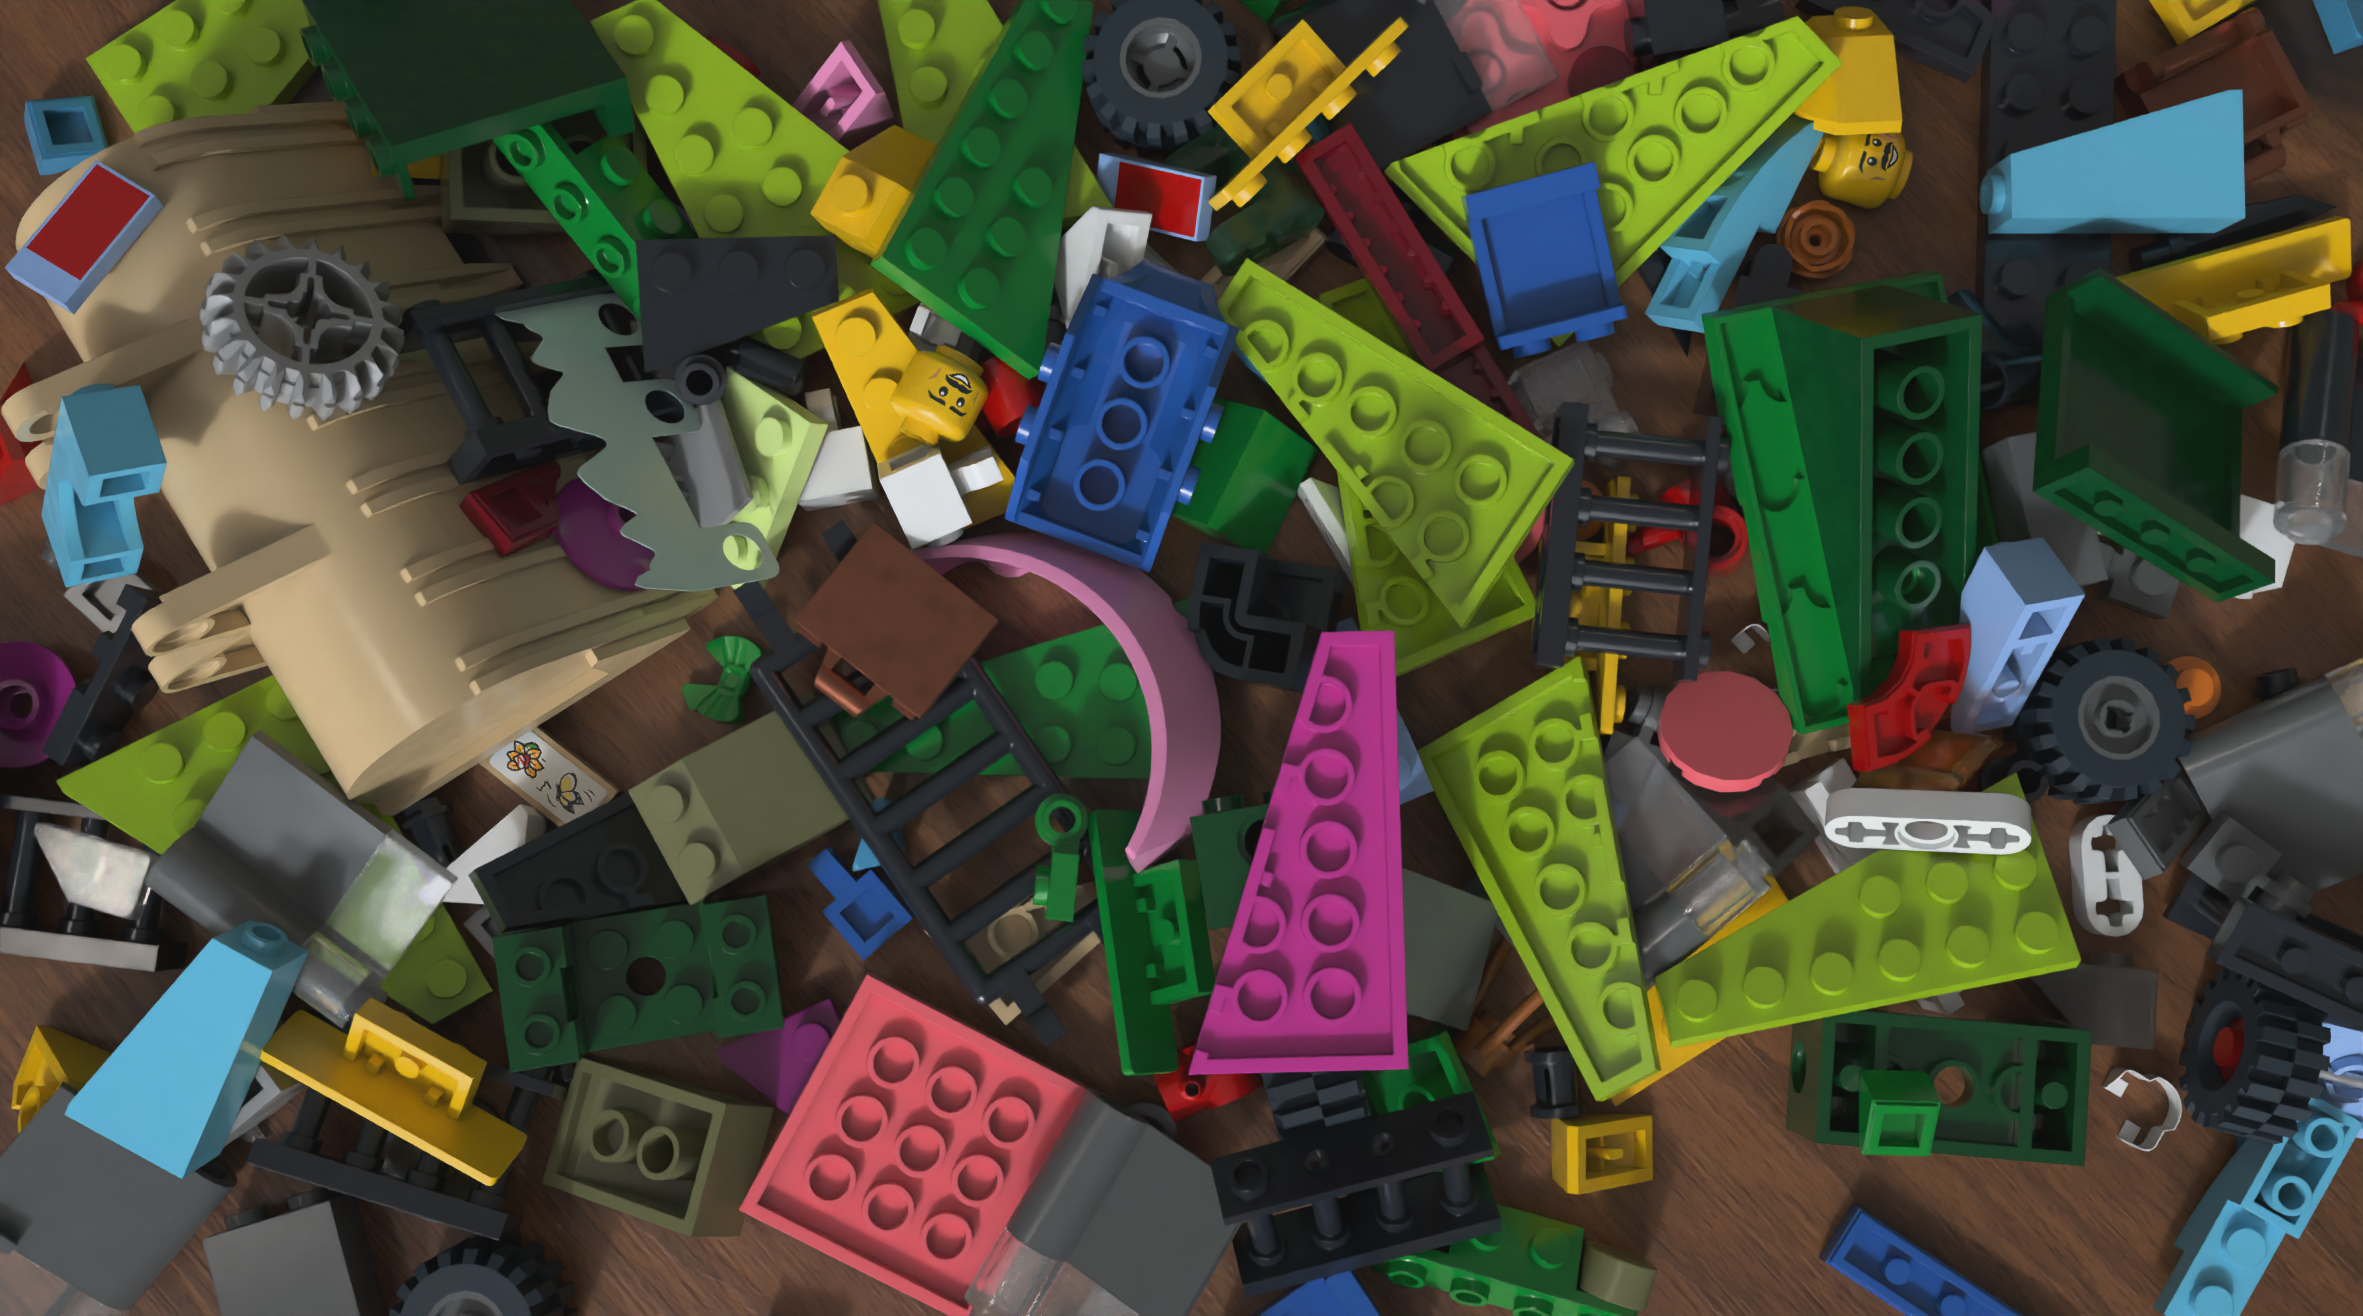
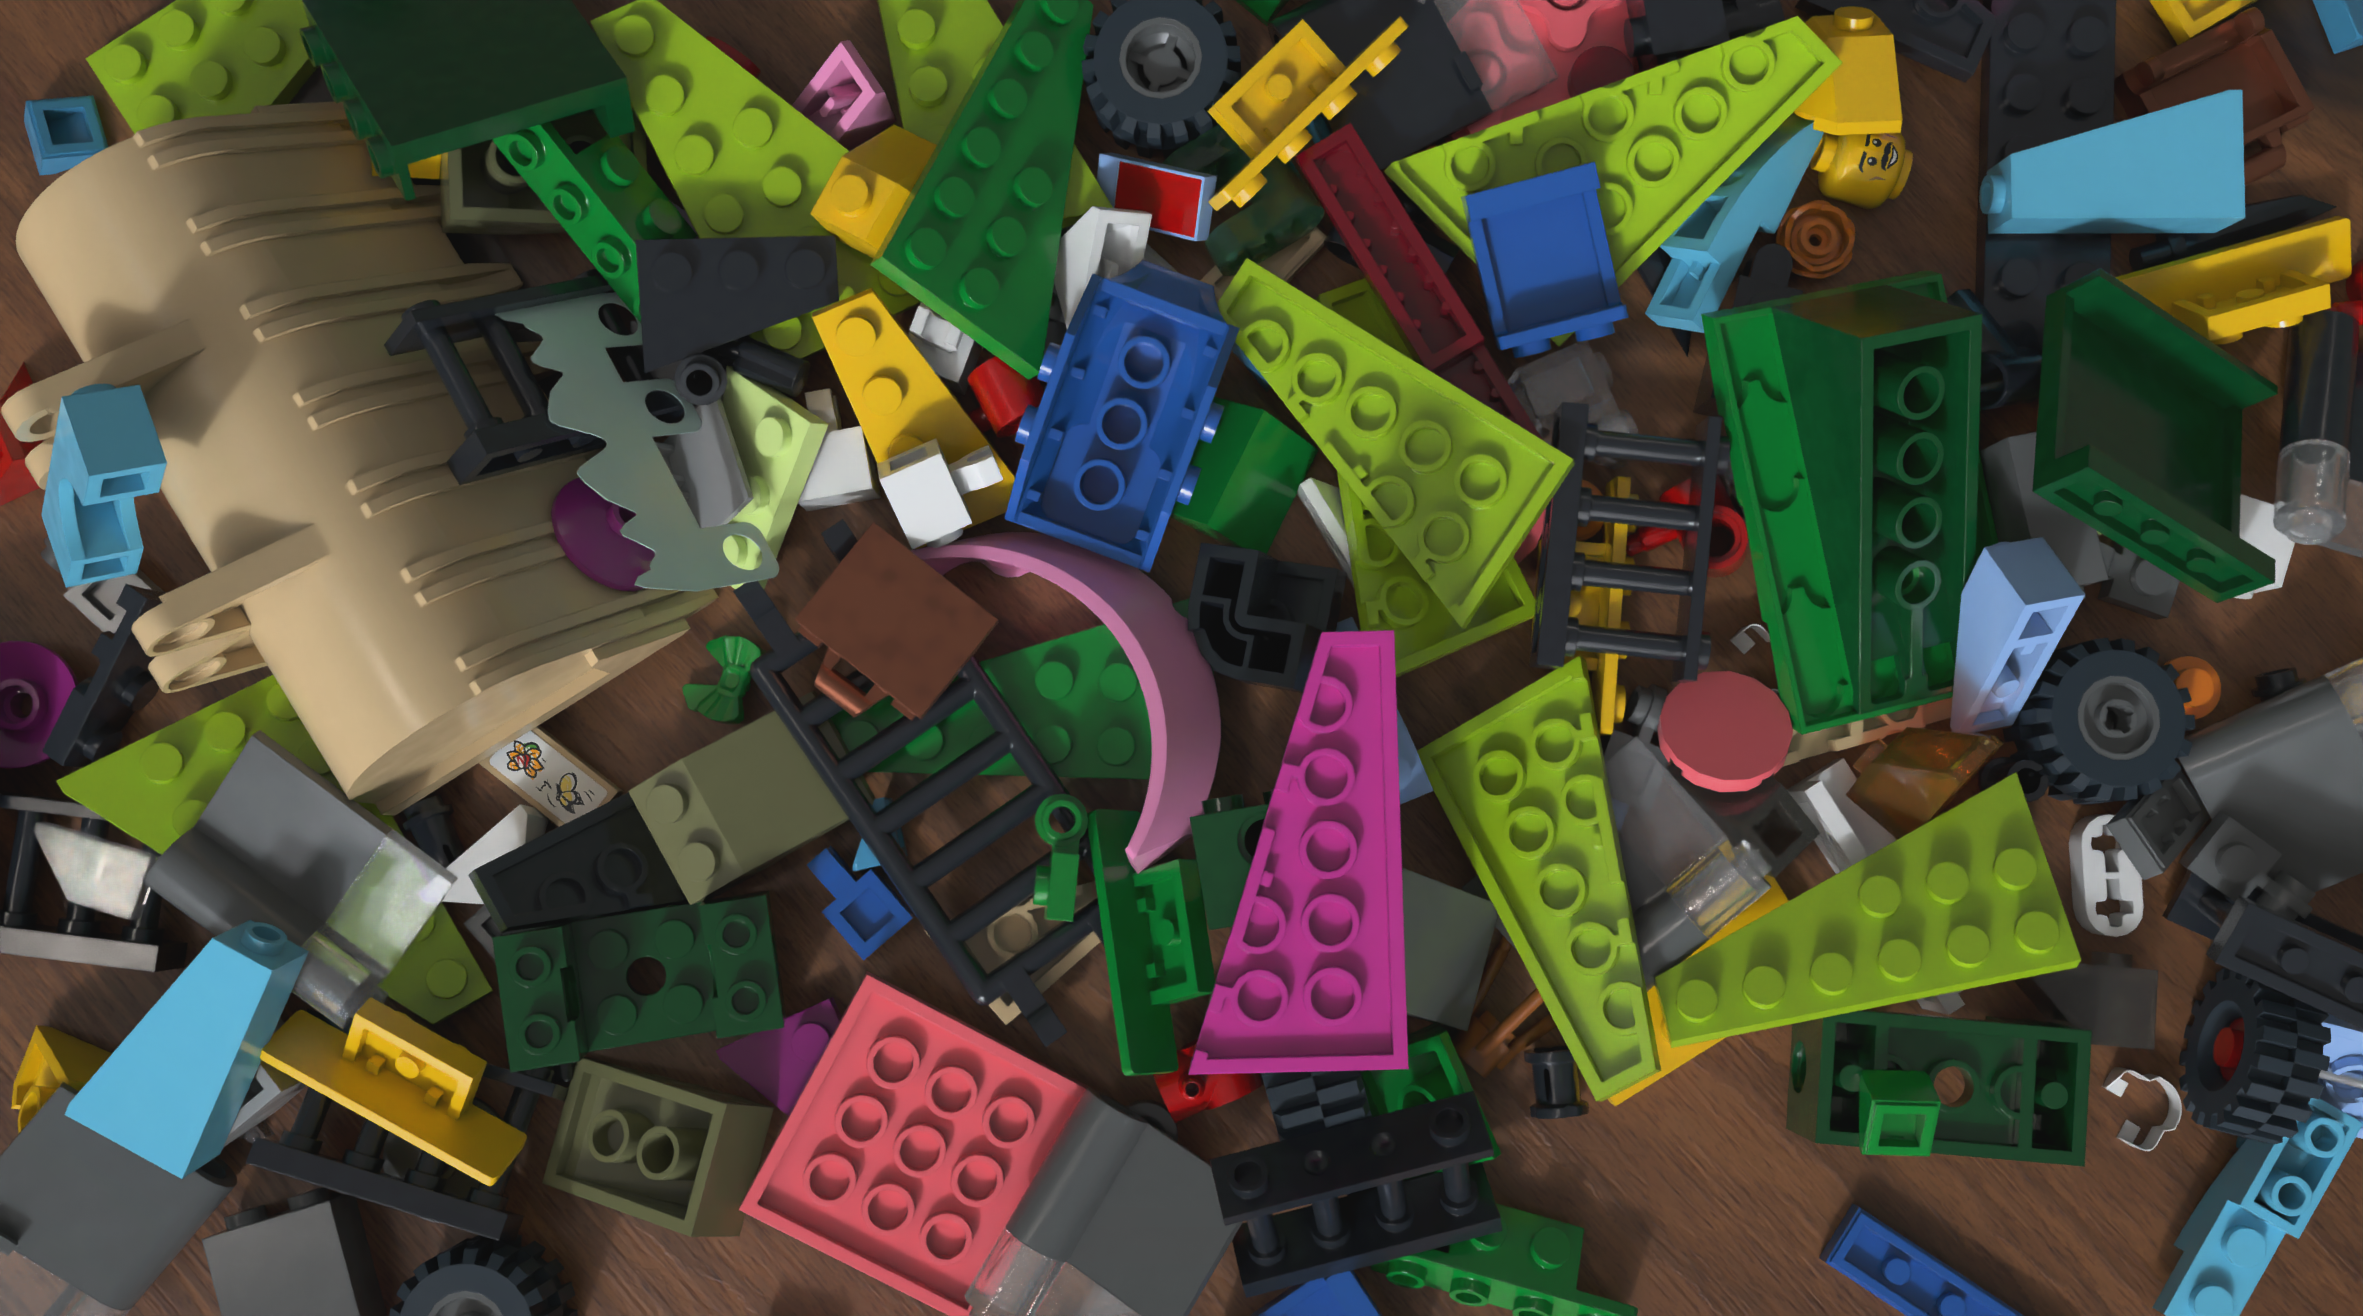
(84, 237): tile -> none
(265, 344): light grey gear -> none
(516, 509): dark red tile -> none
(939, 396): yellow head -> none
(1601, 1151): yellow slope -> none
(1615, 1275): olive piece -> none
(1912, 698): red tile -> none
(1928, 820): white beam -> none

